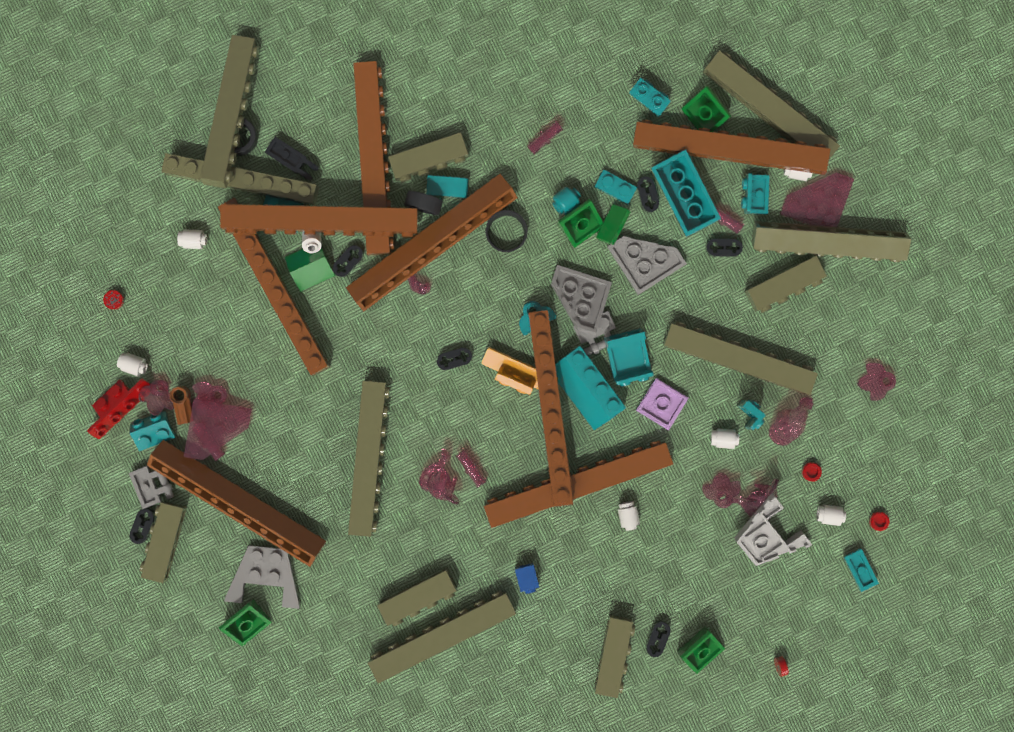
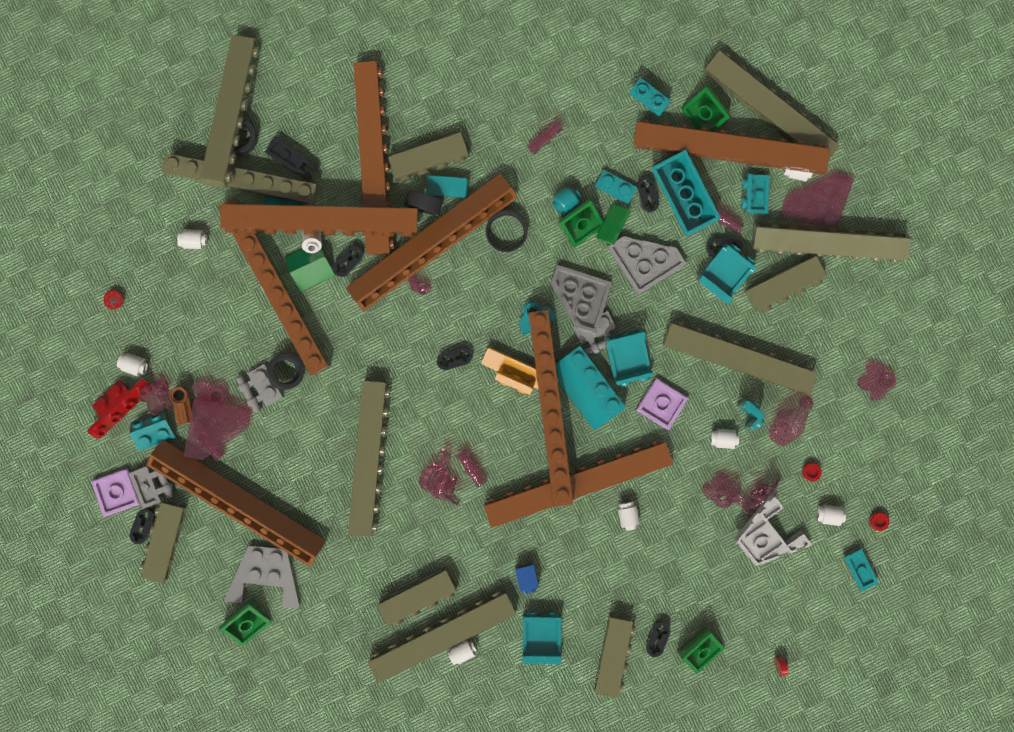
(115, 492): none -> lavender tile
(266, 391): none -> light grey plate
(299, 369): none -> black tyre
(462, 652): none -> white brick
(541, 638): none -> teal panel
(726, 272): none -> teal panel

